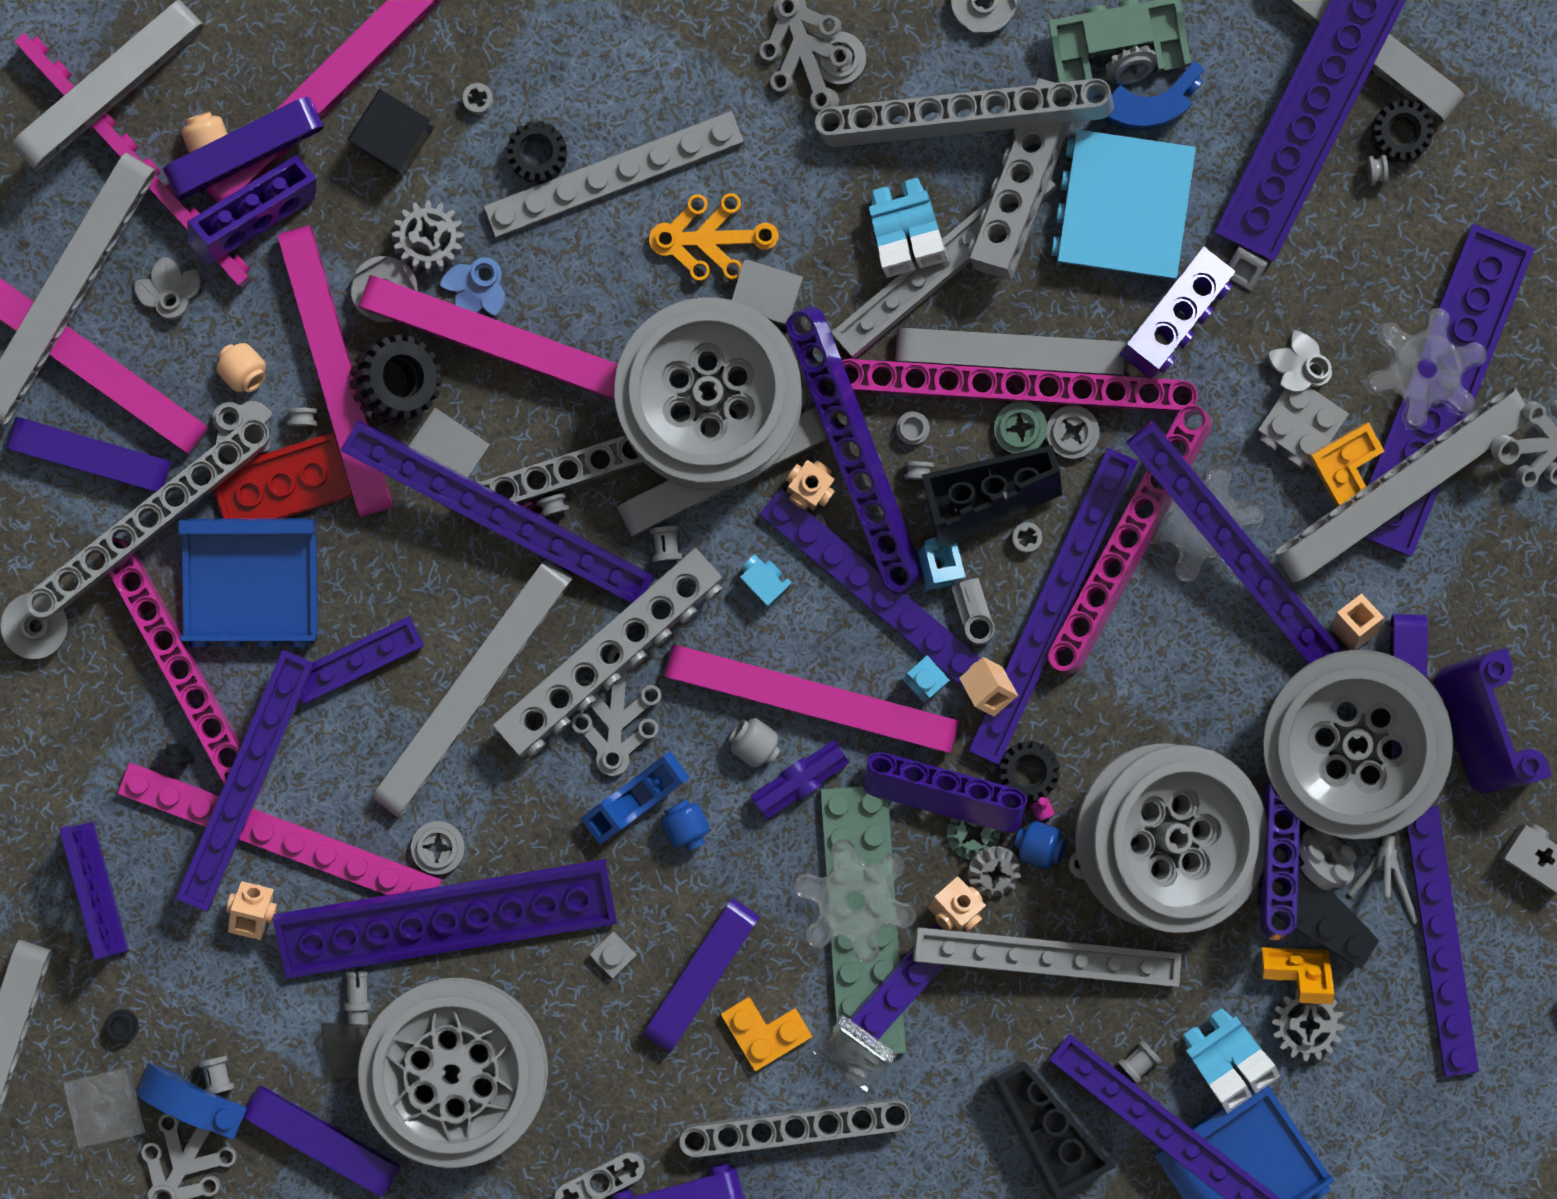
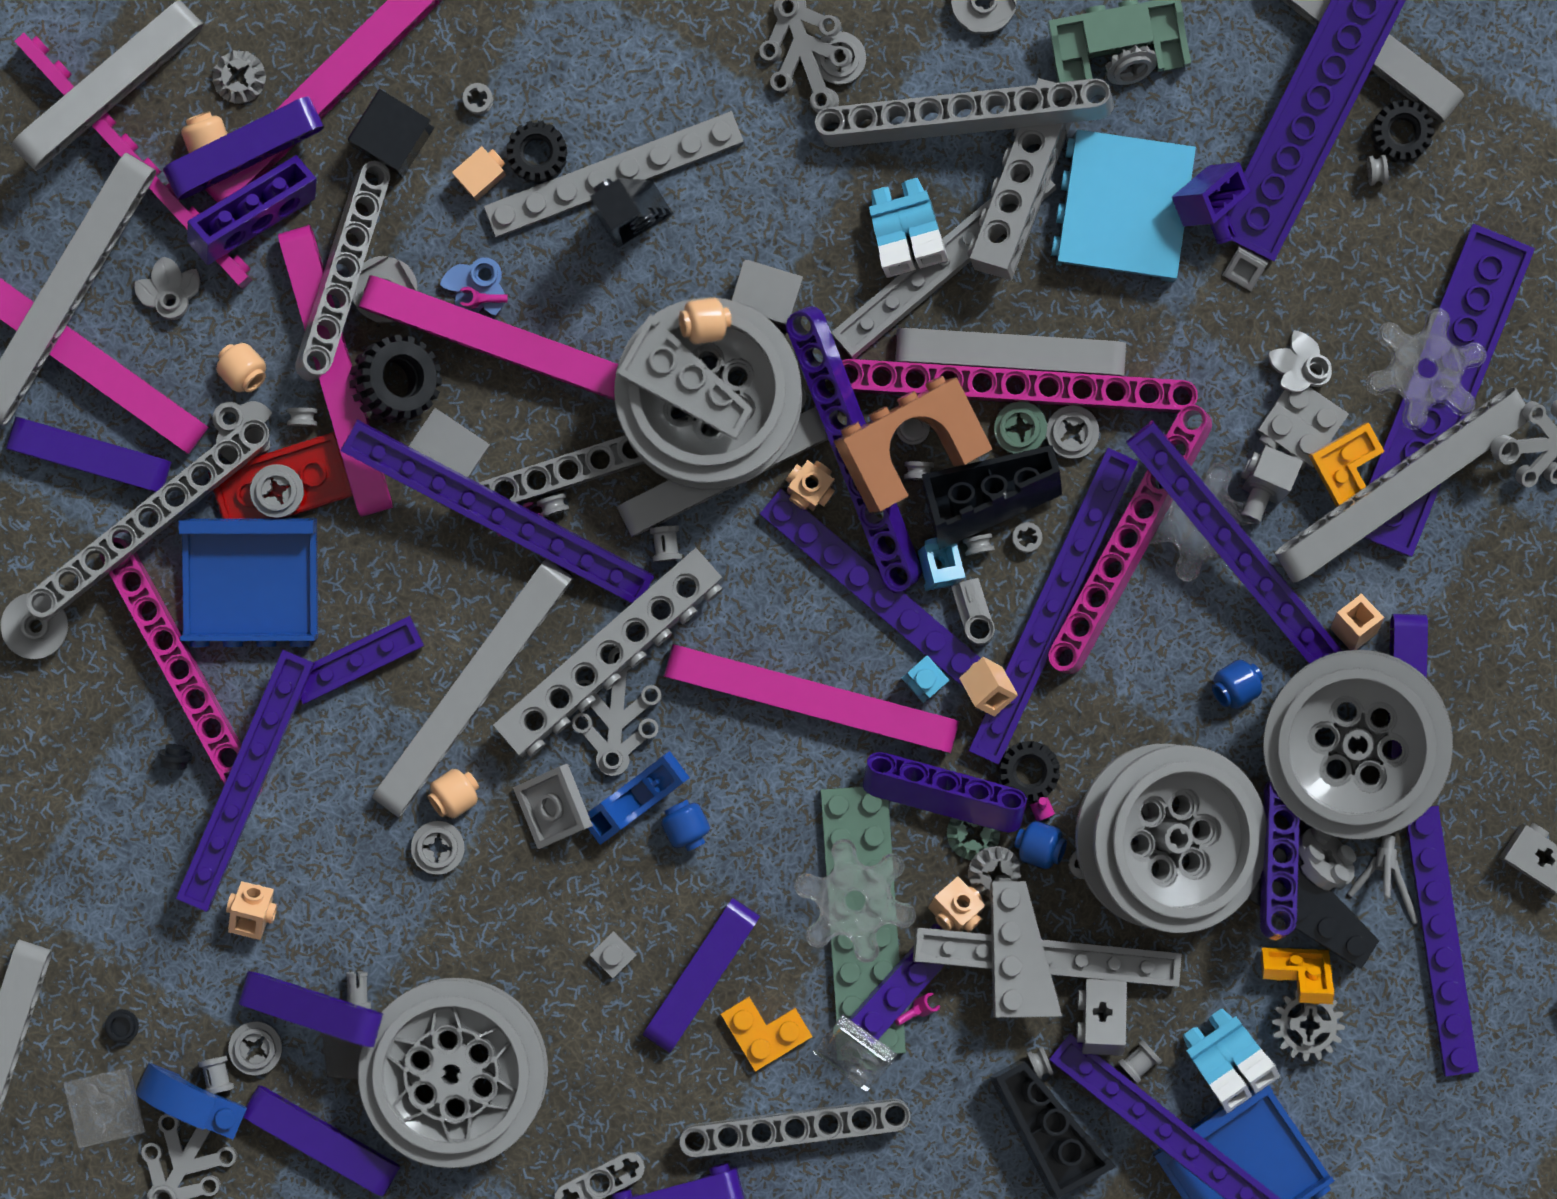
(94, 890): dark purple fence -> none
(238, 92): none -> light grey gear
(259, 1063): none -> light grey gear
(262, 485): none -> light grey gear
(277, 835): dark pink plate -> none
(310, 1009): none -> dark purple beam
(353, 259): none -> light grey beam
(439, 231): light grey gear -> none
(445, 918): dark purple plate -> none
(453, 793): none -> light nougat head
(480, 172): none -> light nougat brick
(482, 298): none -> dark pink hand
(552, 806): none -> light grey plate
(628, 207): none -> black wedge
(675, 375): none -> light grey wing
(704, 320): none -> light nougat head
(707, 237): light orange plant -> none
(754, 743): light grey head -> none
(764, 579): medium azure brick -> none
(800, 779): dark purple piece -> none
(867, 447): none -> nougat arch
(920, 1008): none -> dark pink hand
(978, 544): none -> light grey bush
(1019, 963): none -> light grey wing
(1040, 1063): none -> light grey bush
(1106, 998): none -> light grey brick
(1154, 112): blue arch -> none
(1204, 271): brick -> none
(1210, 197): none -> dark purple brick
(1237, 684): none -> blue head
(1268, 478): none -> light grey brick
(1479, 725): dark purple windscreen -> none

